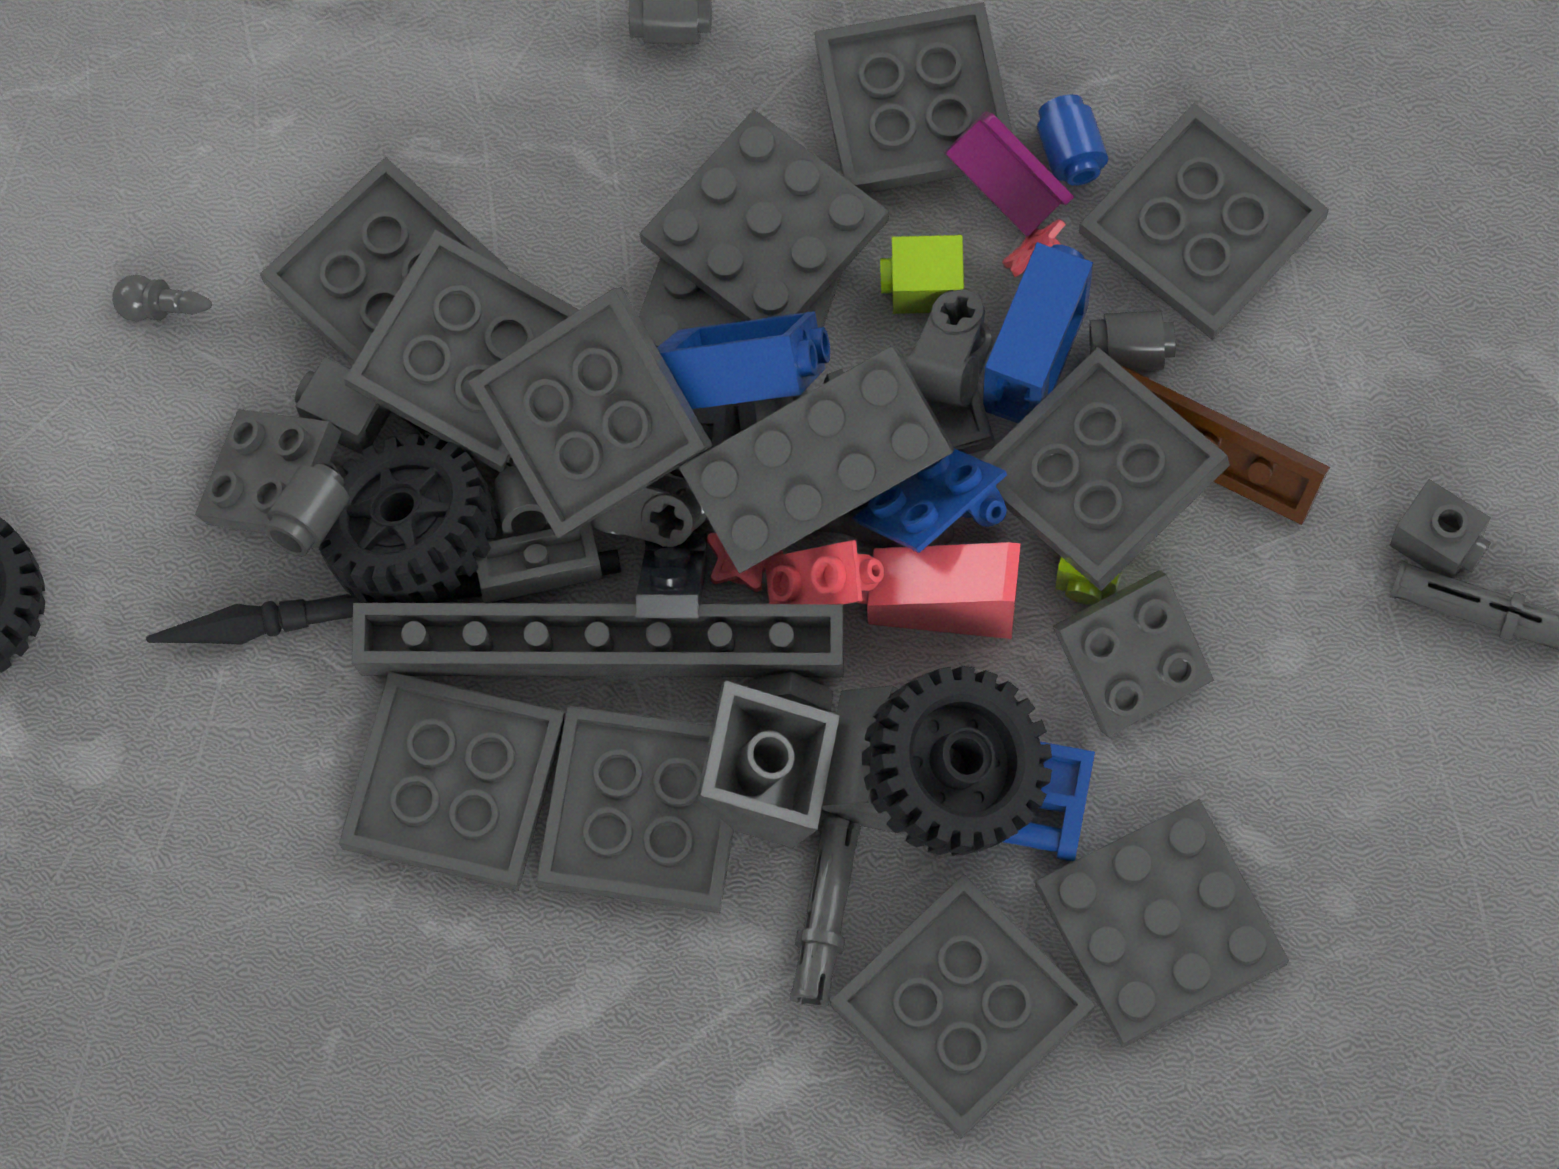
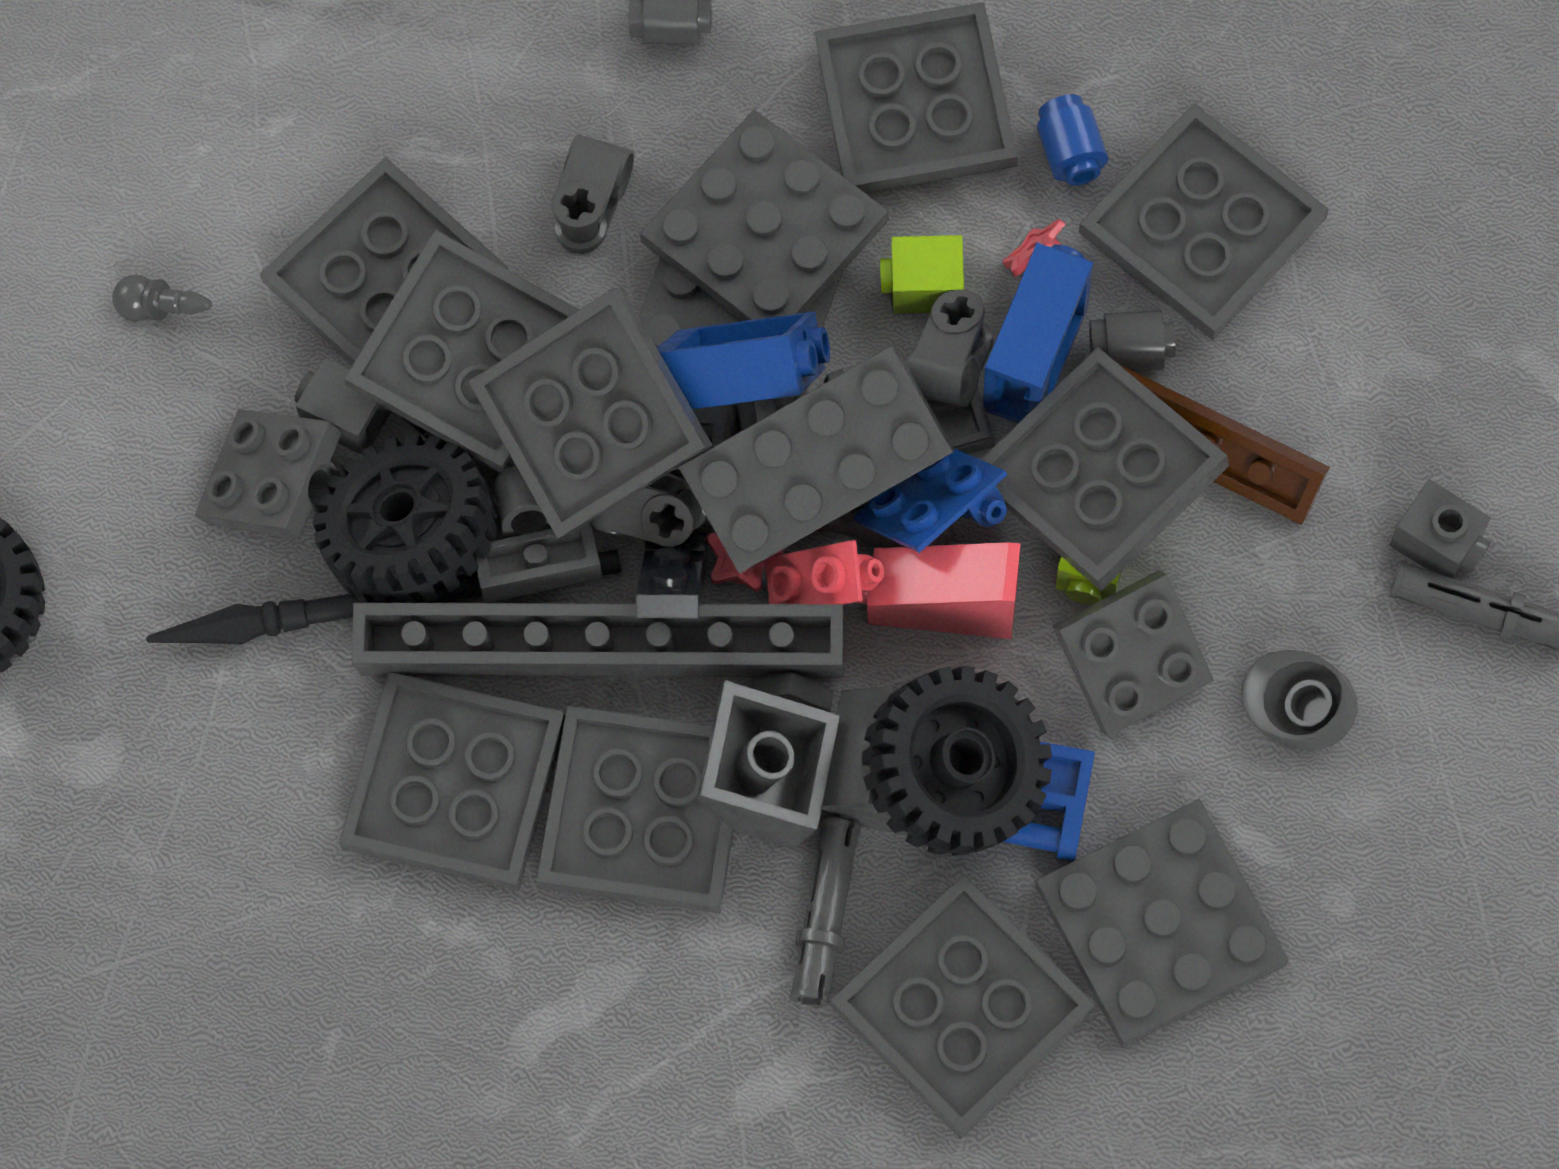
(306, 509): dark grey brick -> none
(589, 192): none -> dark grey piece
(1007, 173): magenta panel -> none
(1299, 700): none -> dark grey hat

